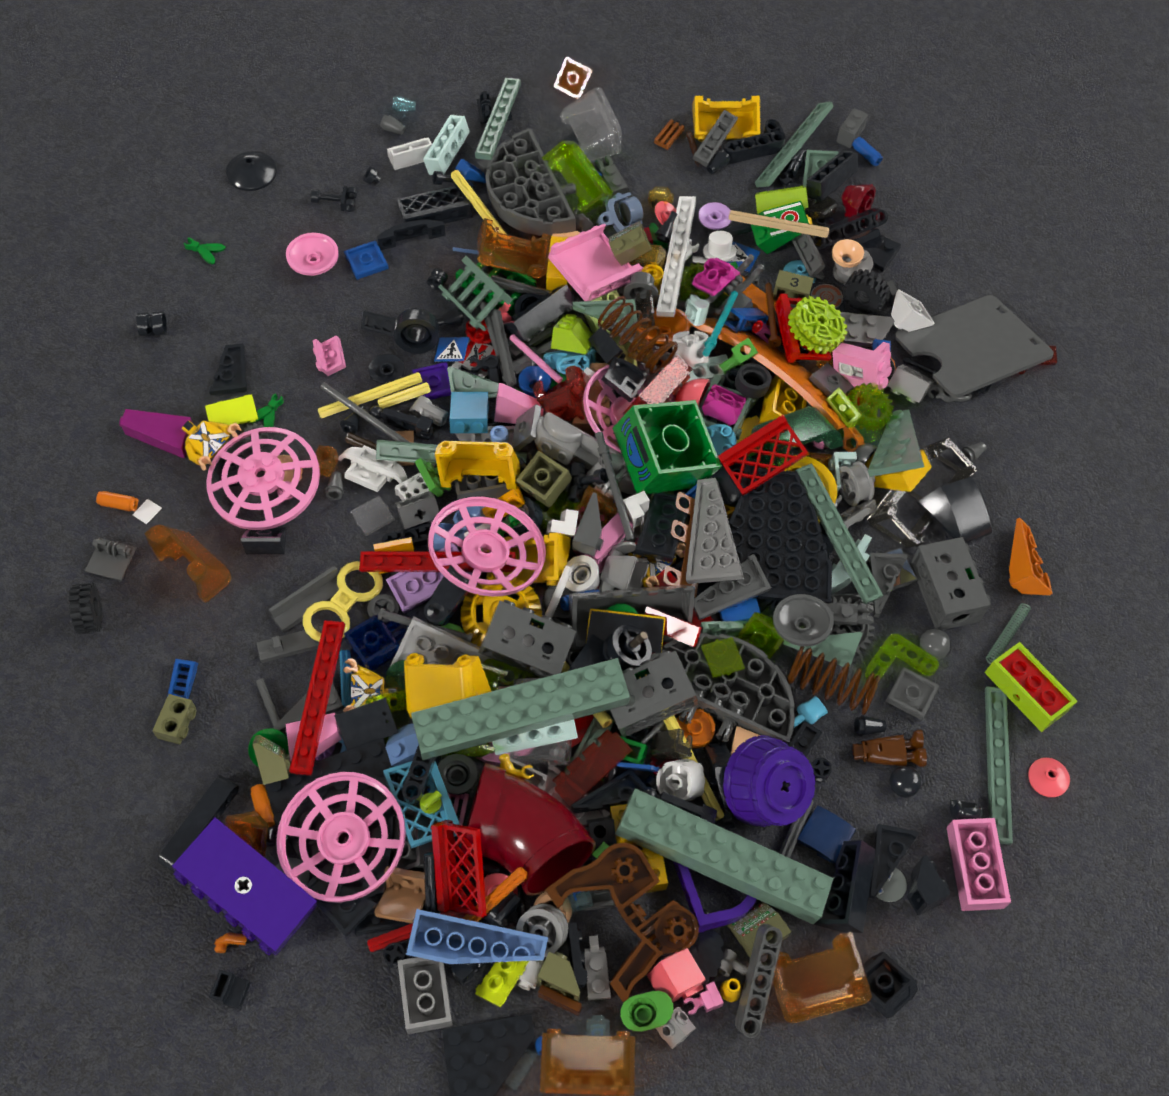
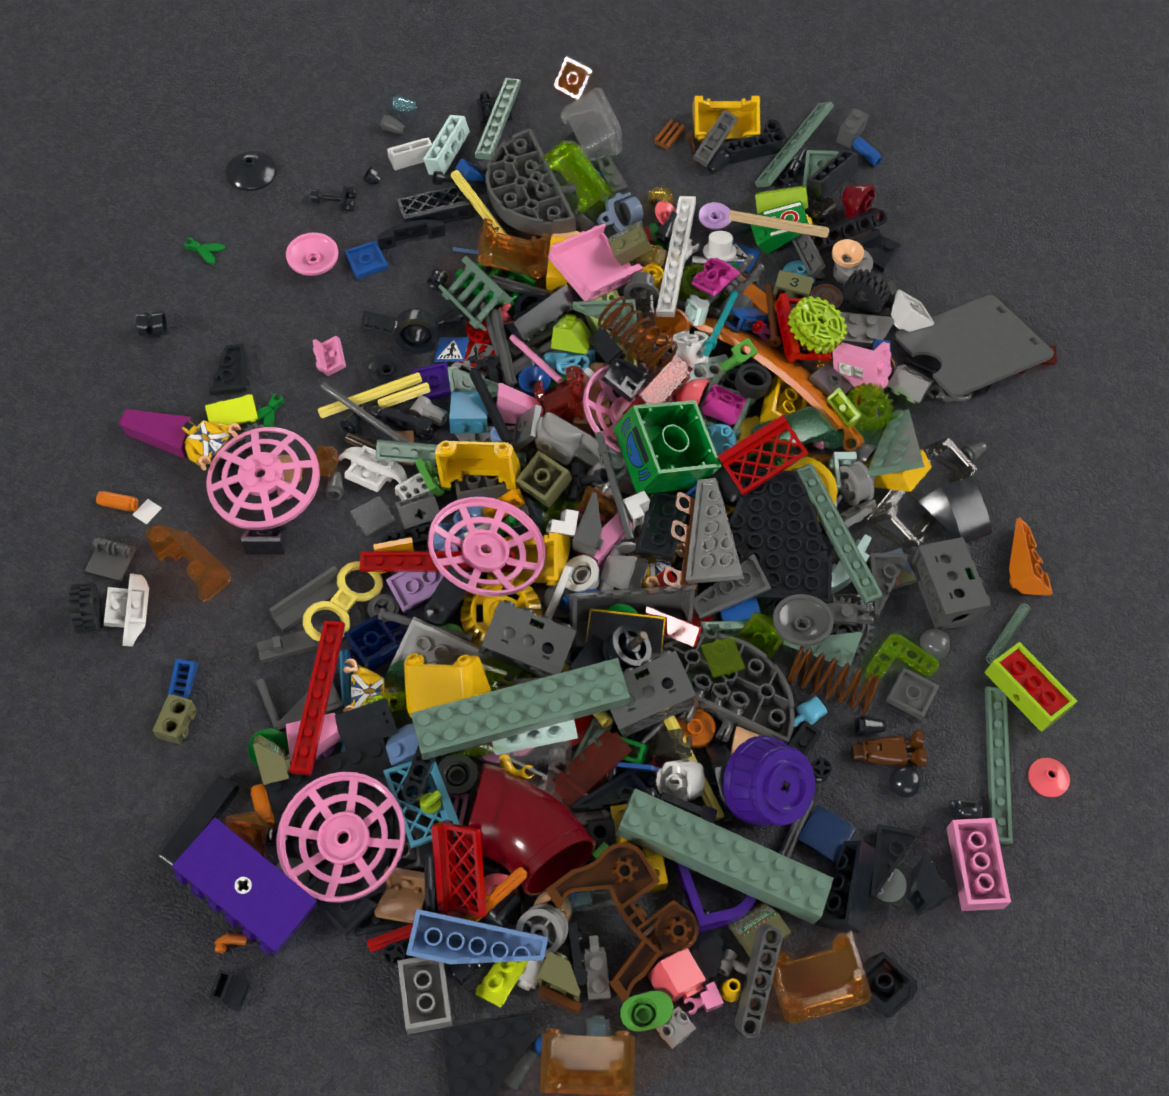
(128, 608): none -> white plate
(491, 407): none -> black axle

